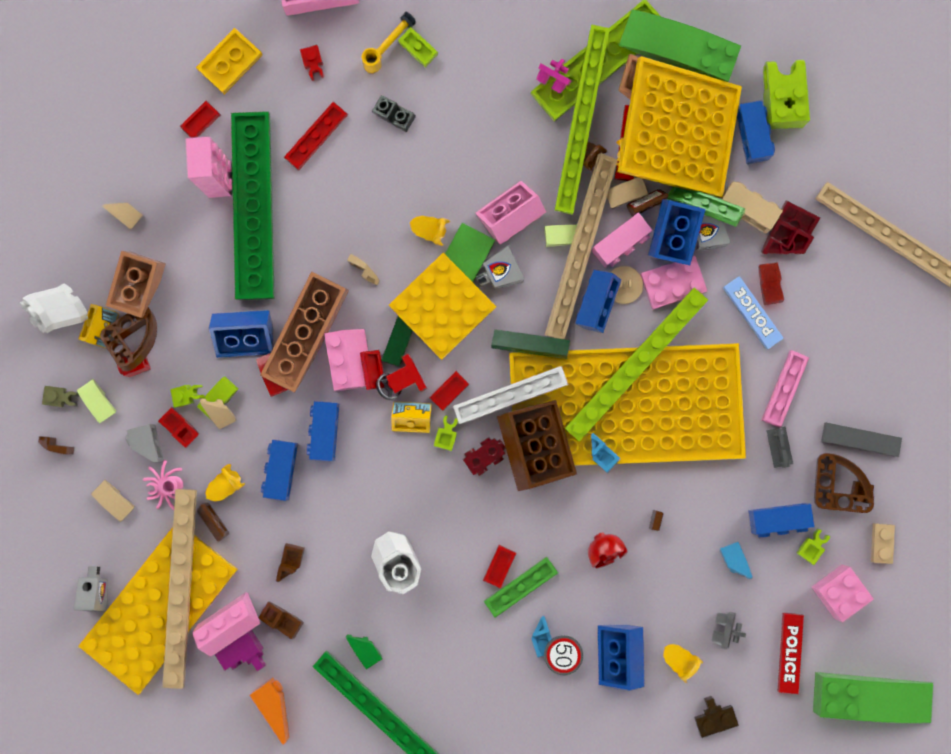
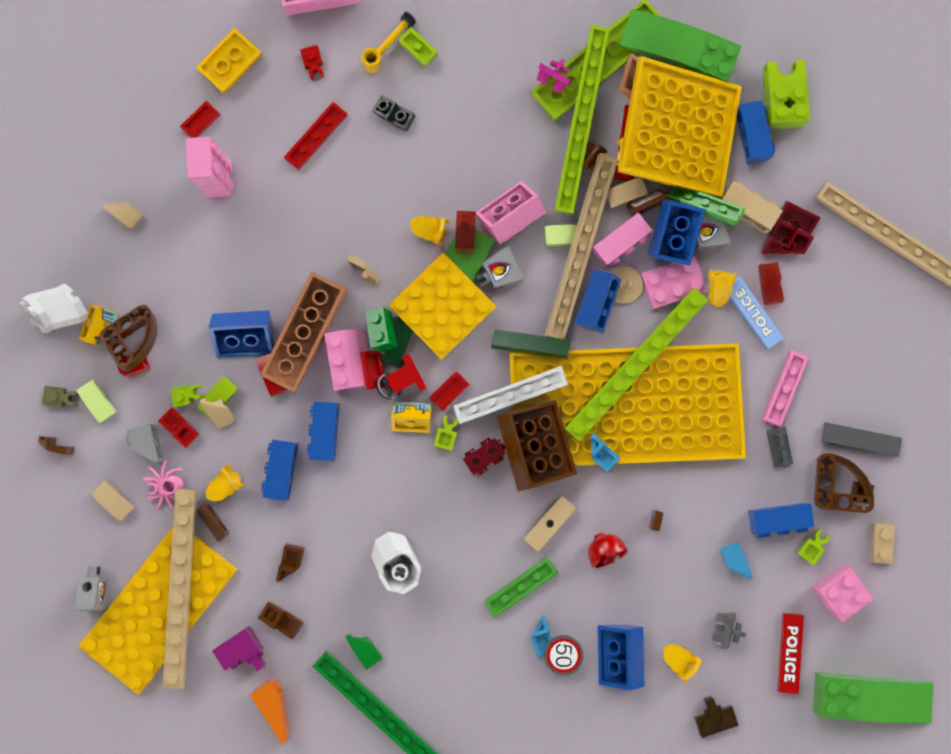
(134, 283): nougat slope -> none
(226, 625): bright pink slope -> none
(252, 206): green plate -> none
(381, 329): none -> brick
(465, 232): none -> clear red brick
(499, 566): red tile -> none
(541, 533): none -> tan tile
(720, 287): none -> yellow piece

